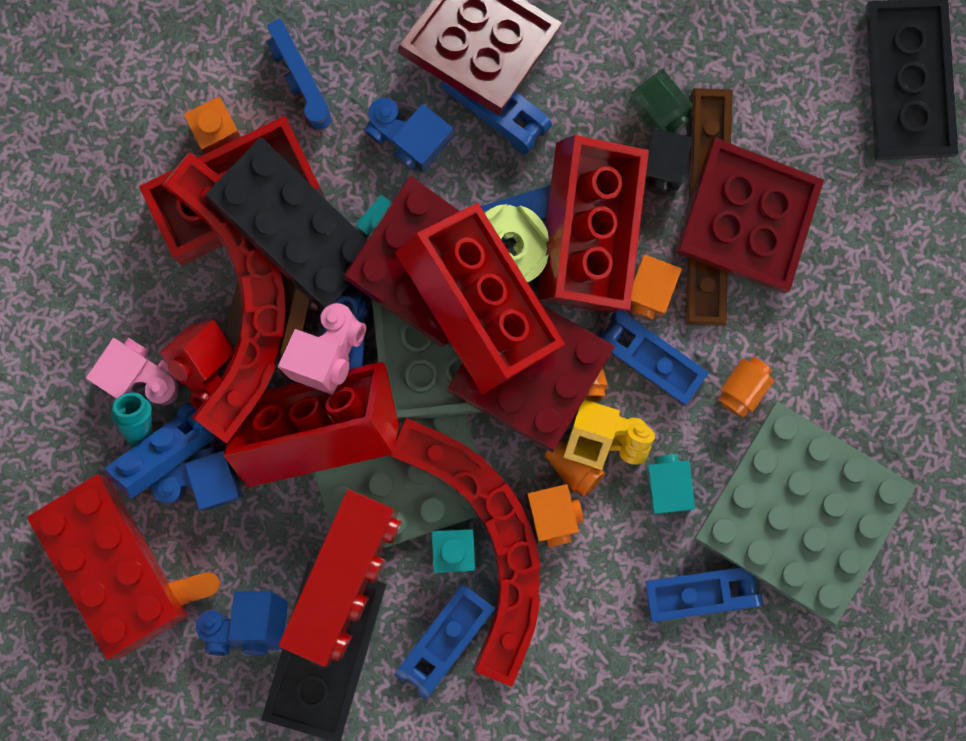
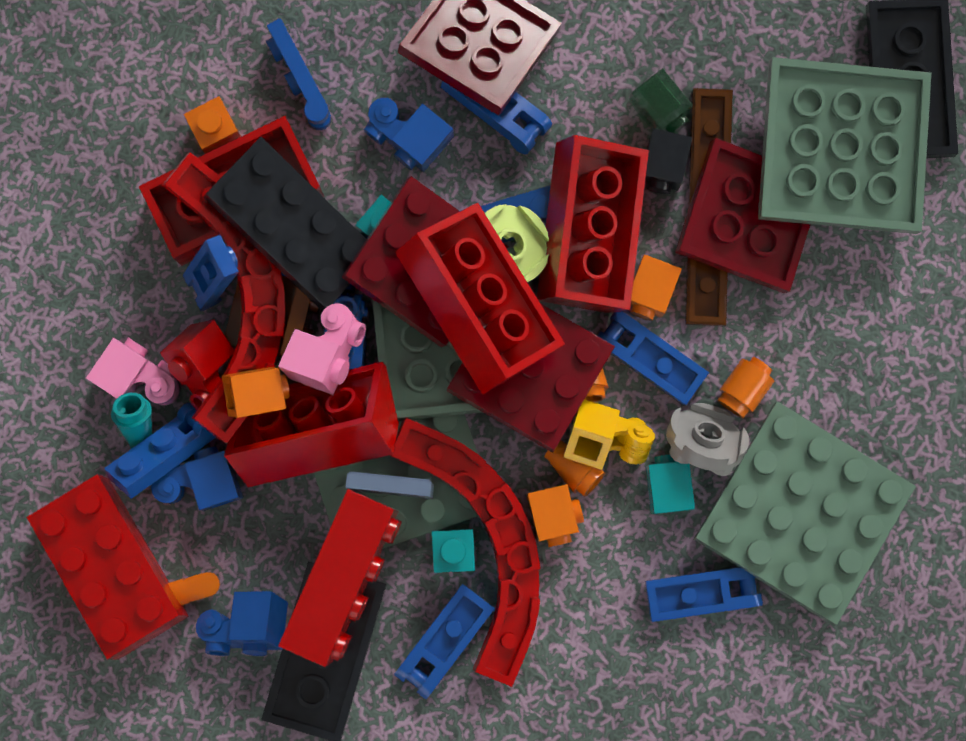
(211, 272): none -> blue plate
(255, 392): none -> orange brick
(390, 485): none -> sand blue tile
(717, 454): none -> light grey plate
(844, 145): none -> sand green plate

